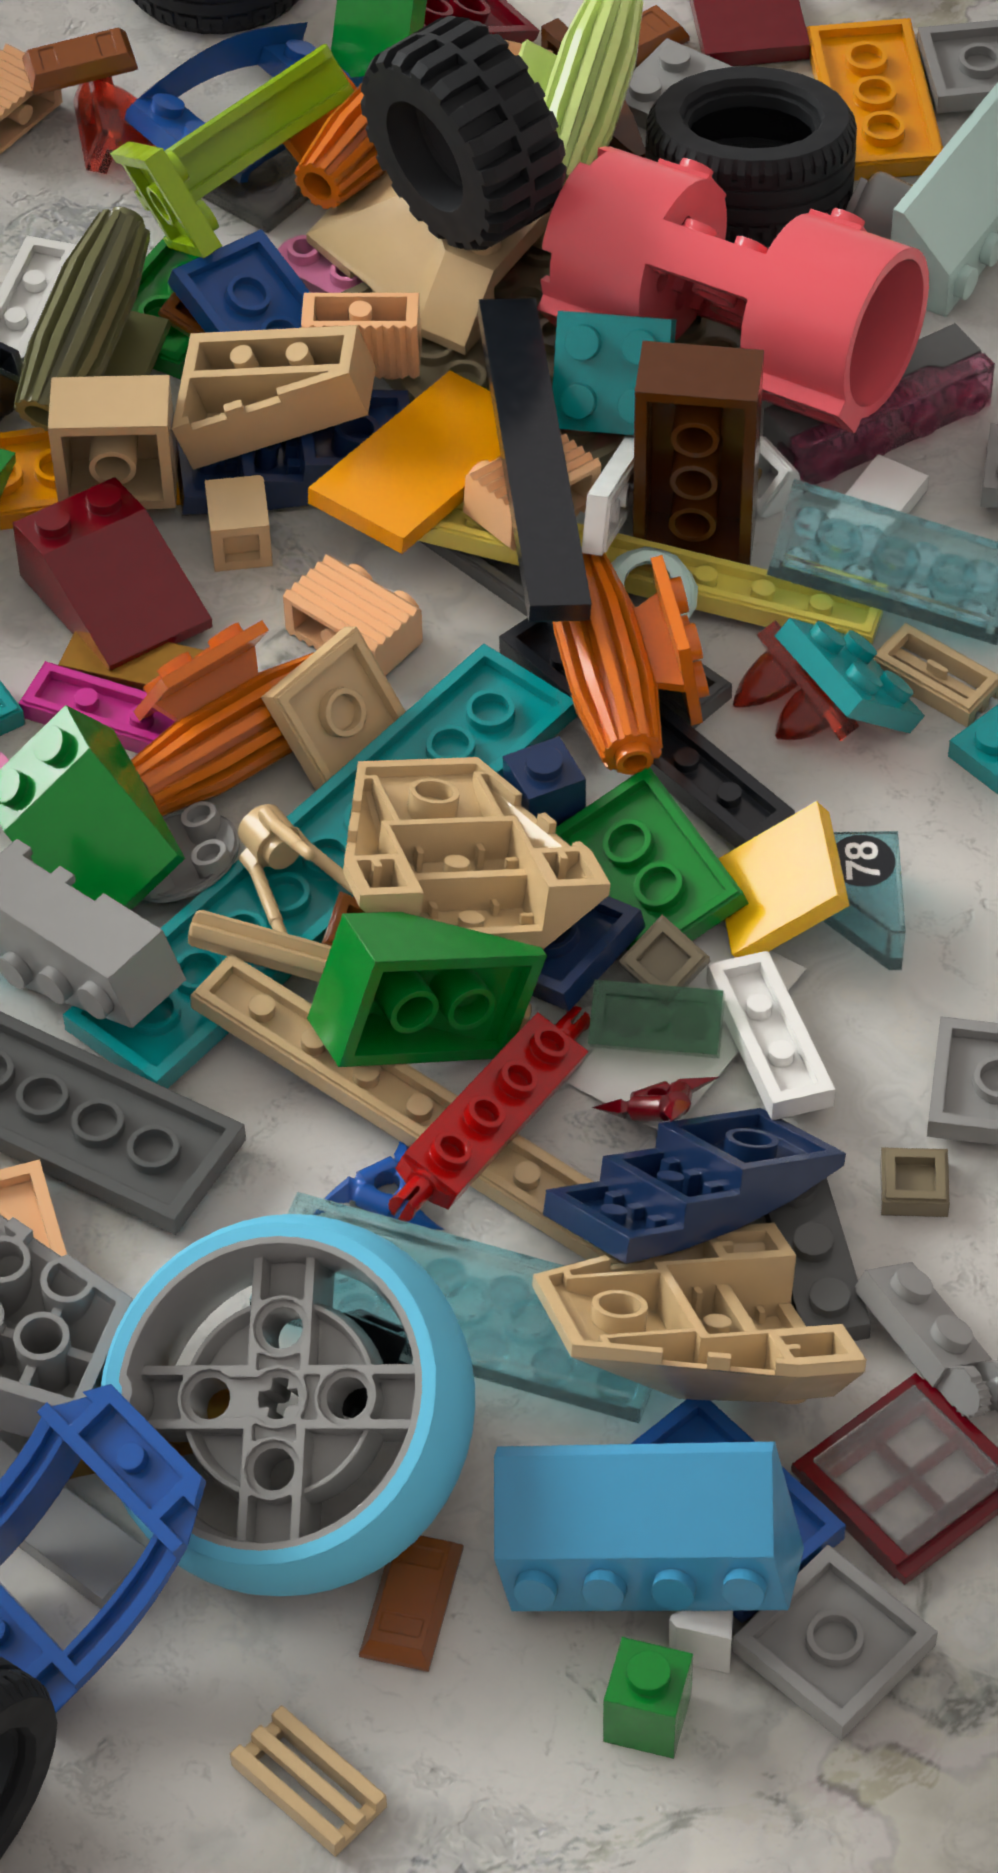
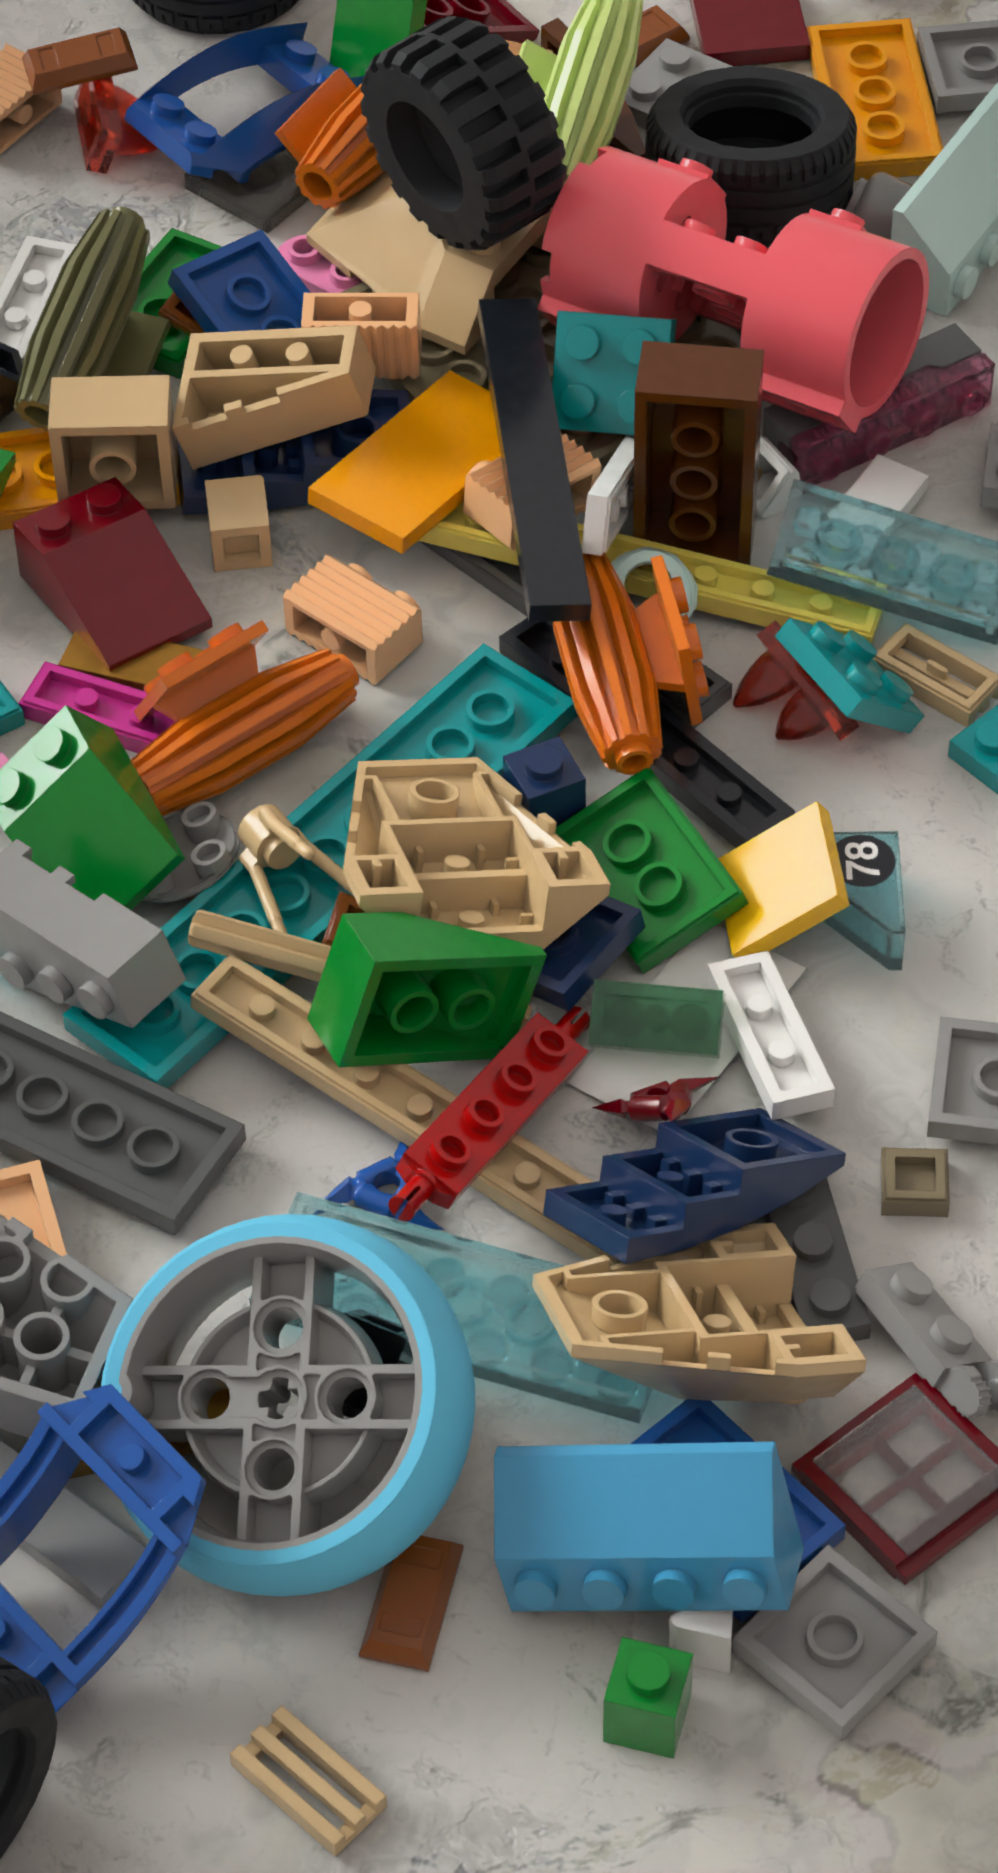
(177, 178): lime bracket -> none
(333, 705): tan tile -> none
(664, 956): dark tan tile -> none

